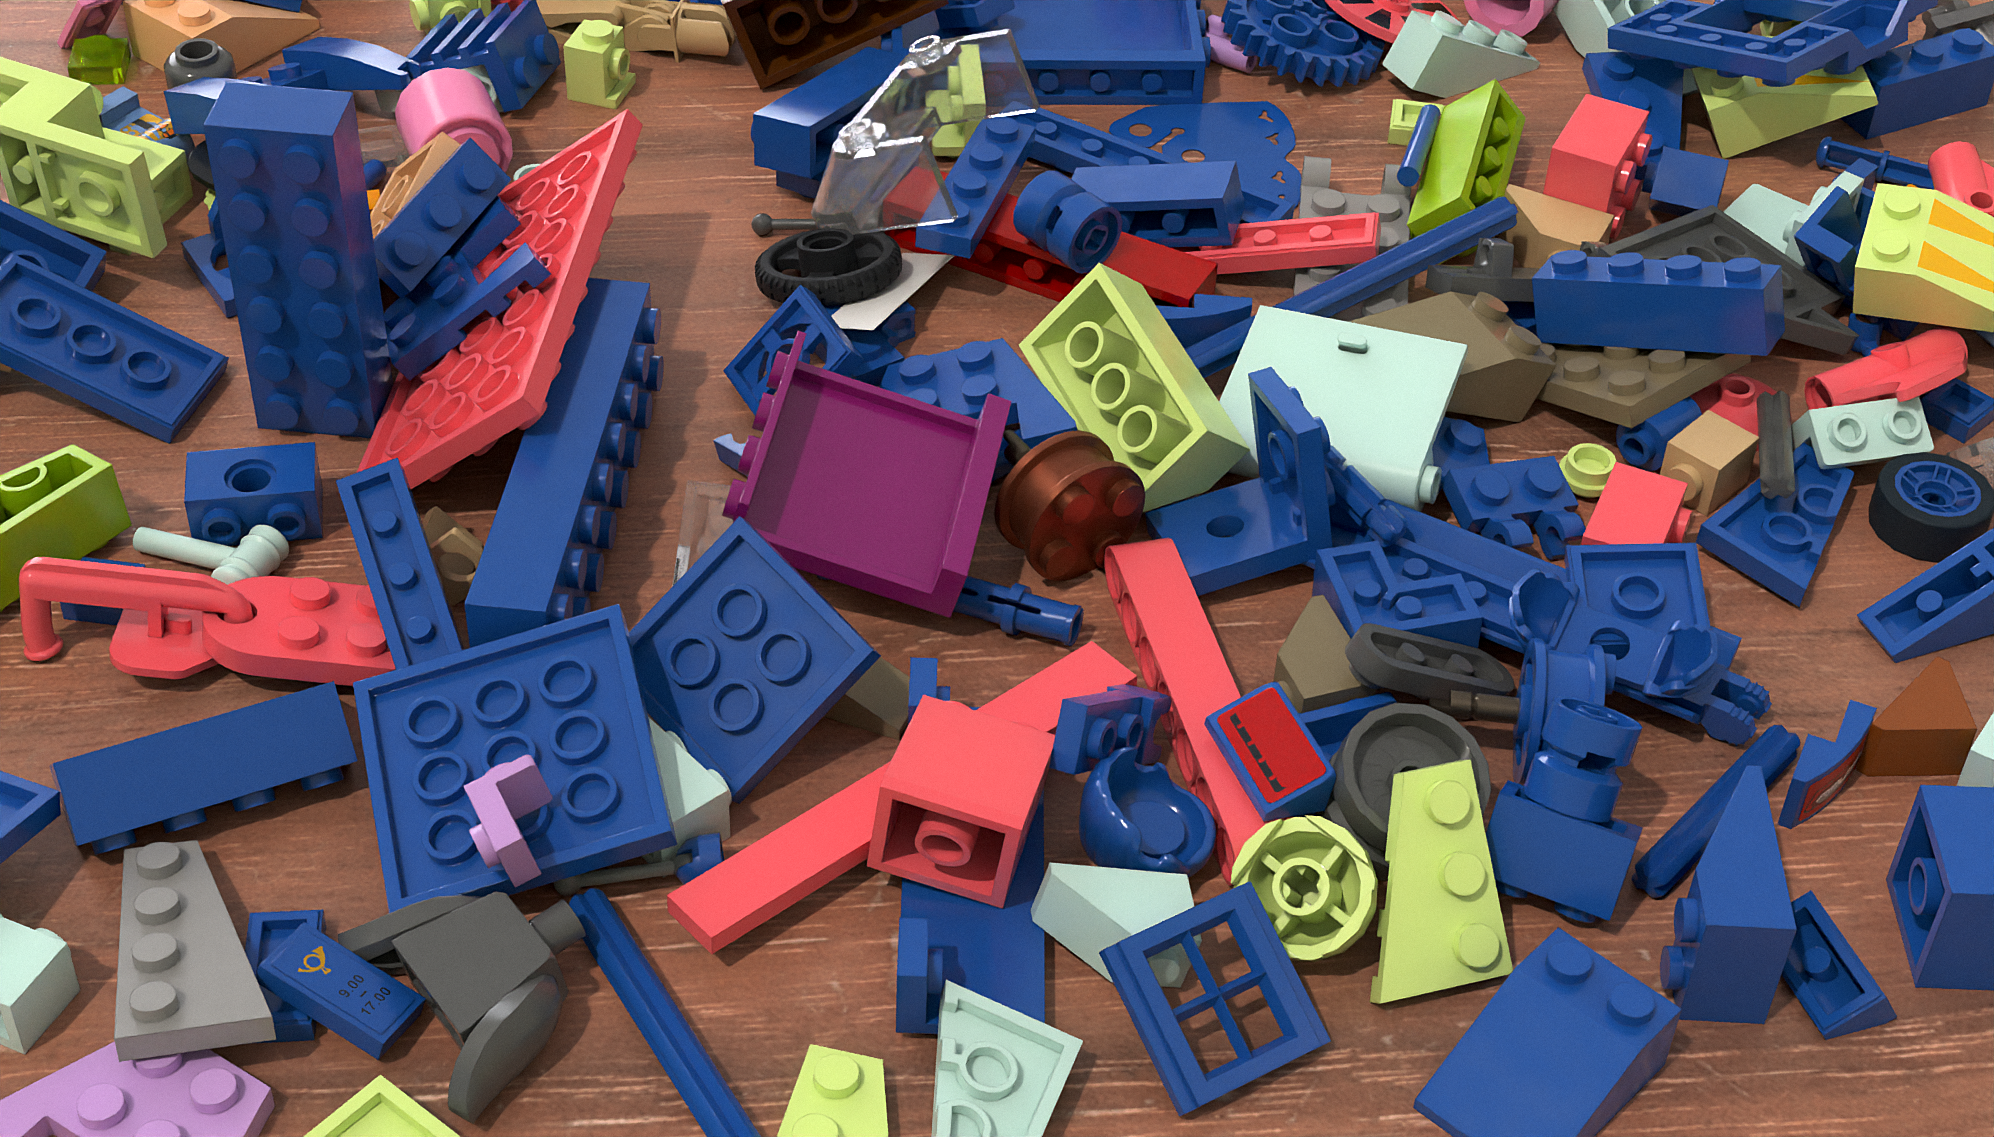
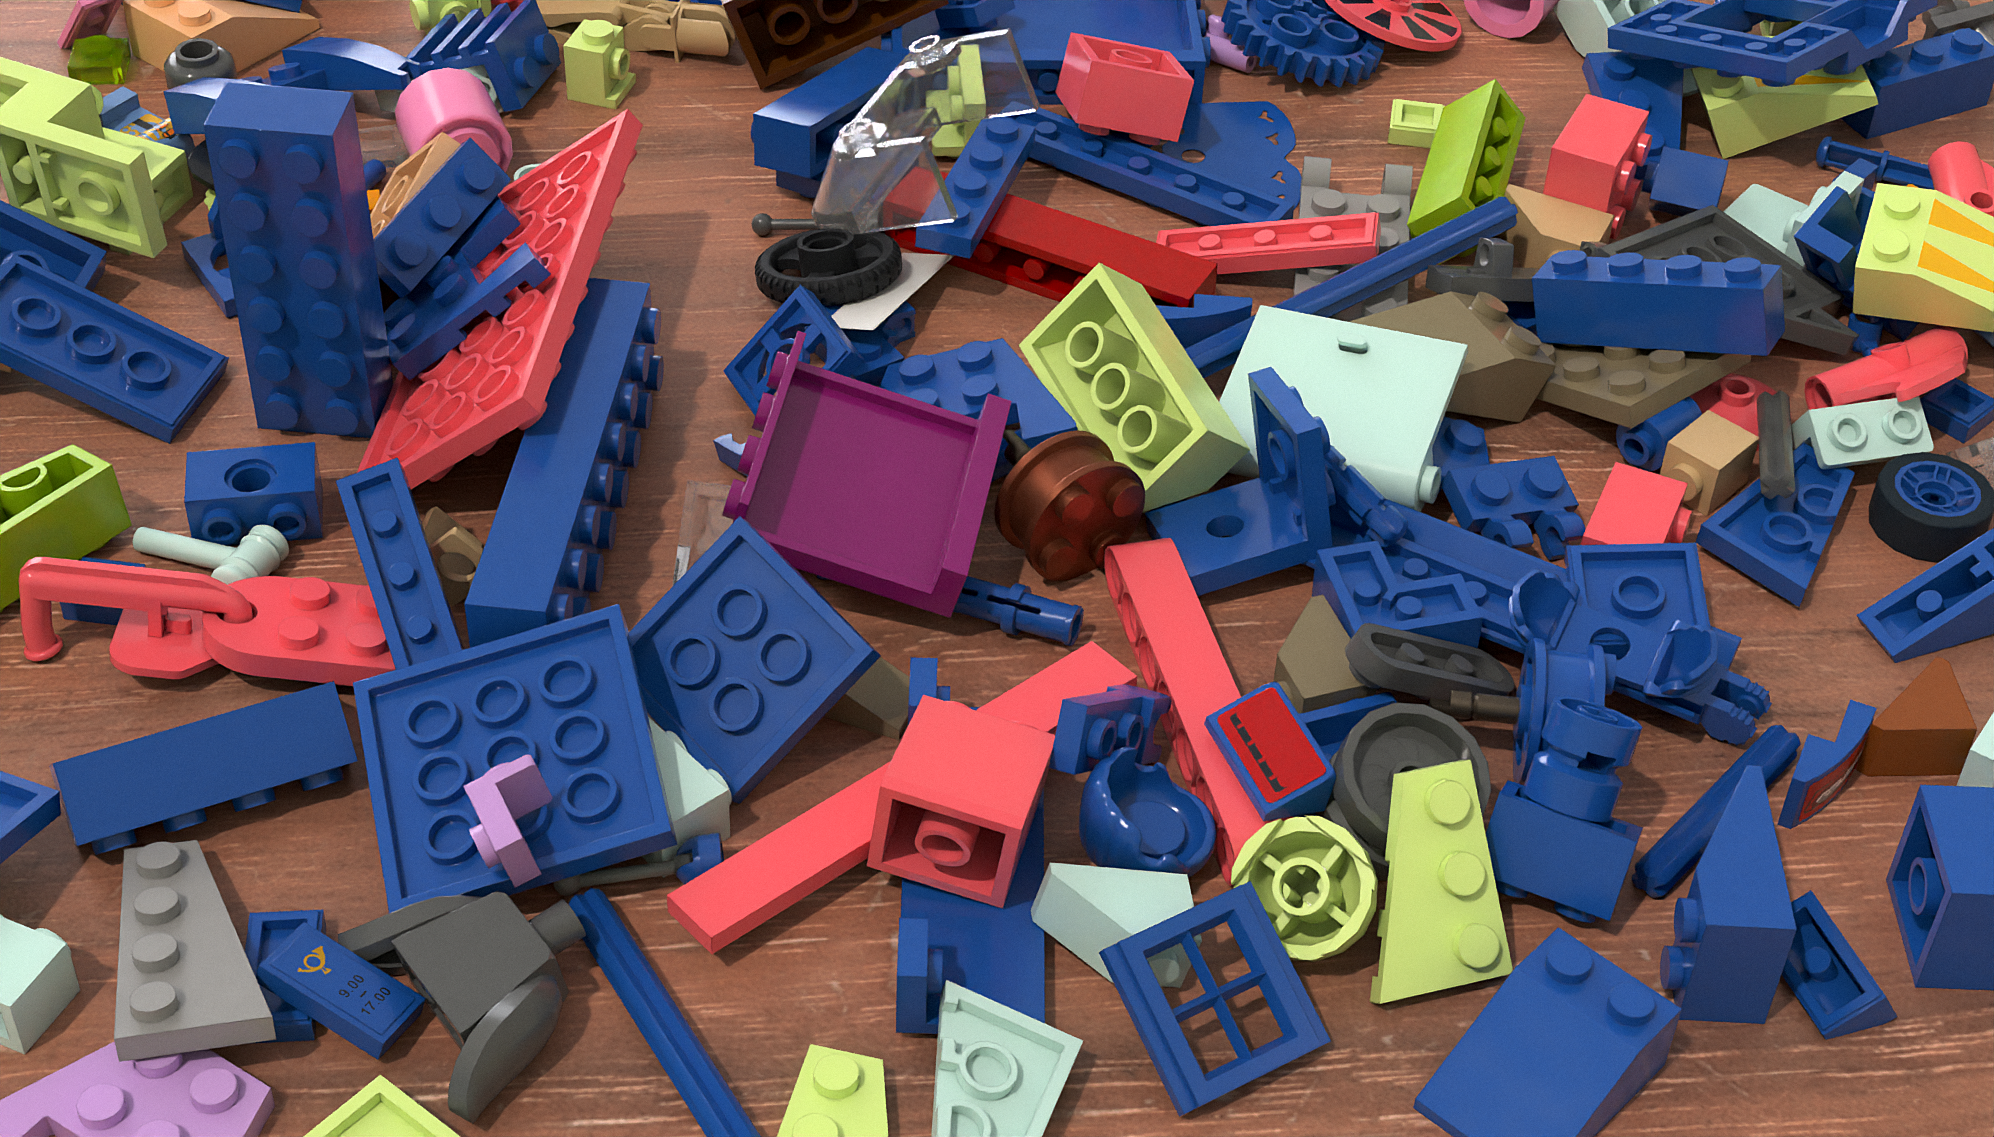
(1067, 221): blue wheel -> none
(1124, 89): none -> coral brick
(1171, 201): blue brick -> none
(1418, 145): blue bar -> none
(1450, 58): light aqua slope -> none
(1587, 469): yellowish green plate -> none

